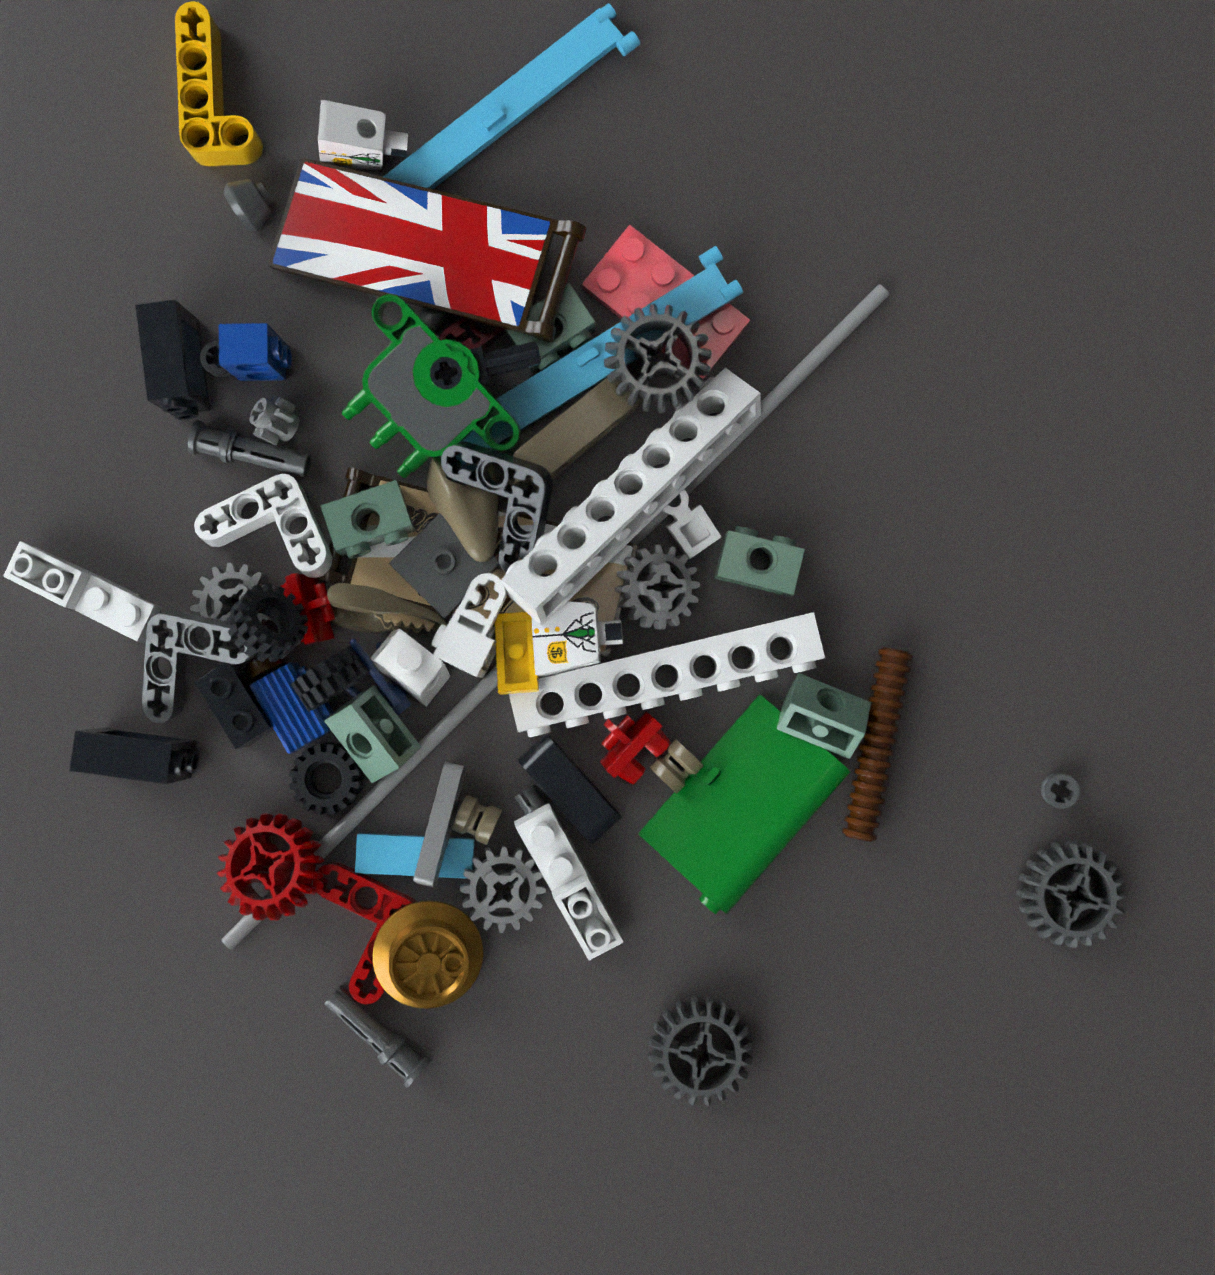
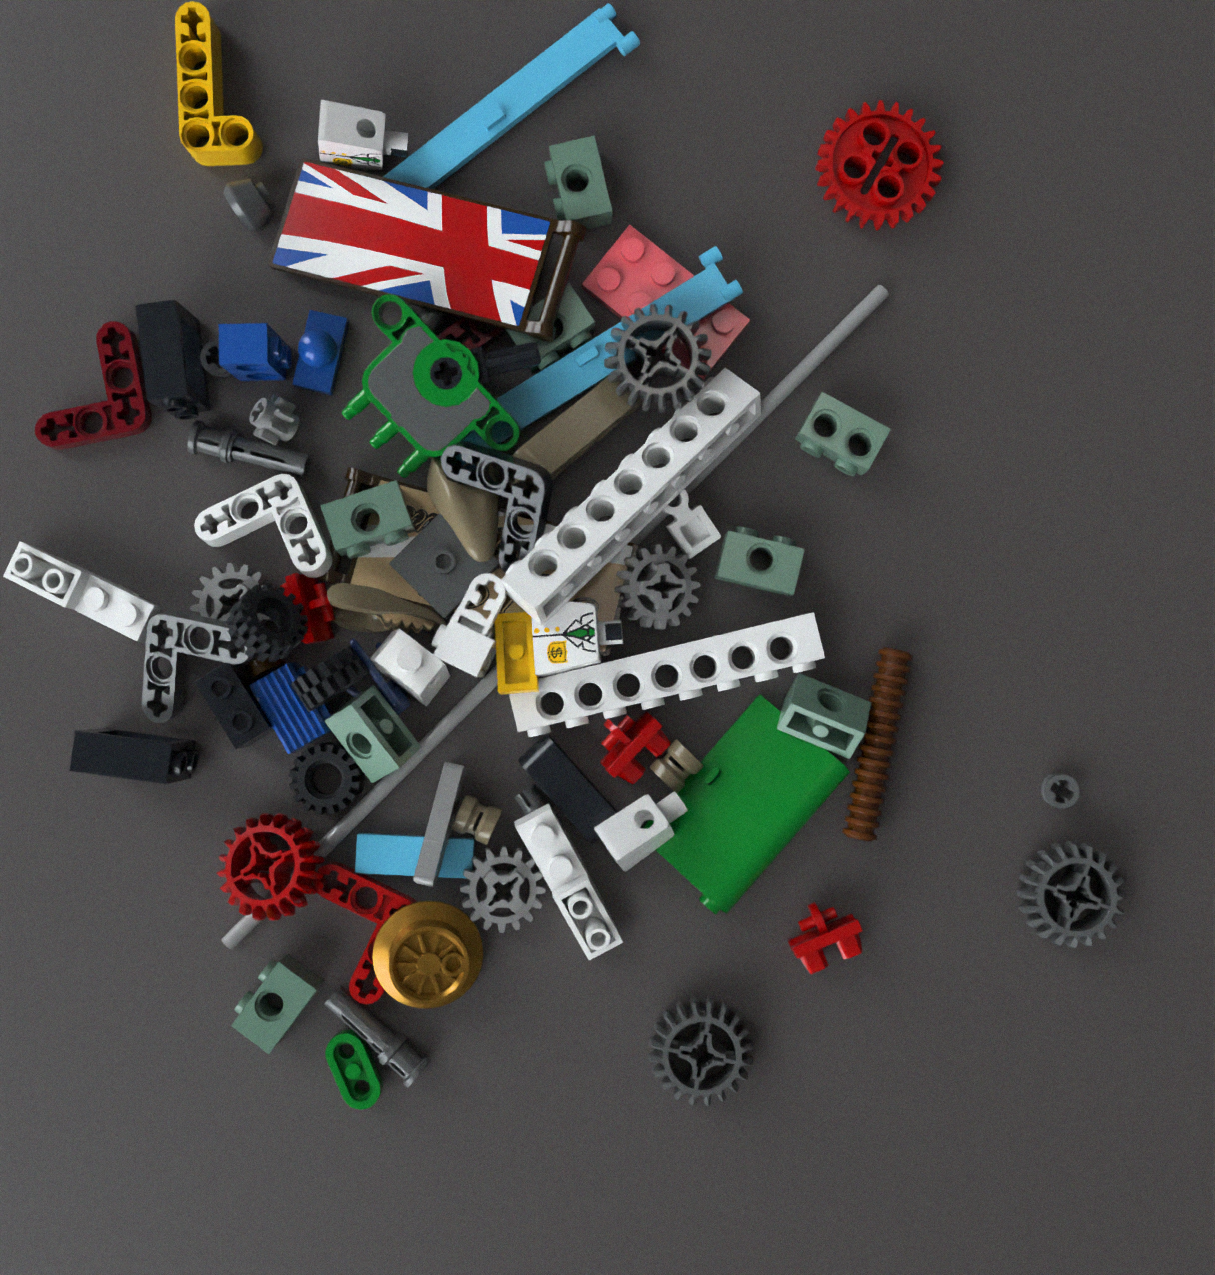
(111, 410): none -> dark red beam
(261, 1021): none -> sand green brick
(320, 352): none -> blue tile
(354, 1067): none -> green plate
(579, 161): none -> sand green brick
(627, 839): none -> white torso
(840, 931): none -> red hips
(845, 424): none -> sand green brick
(848, 148): none -> red gear

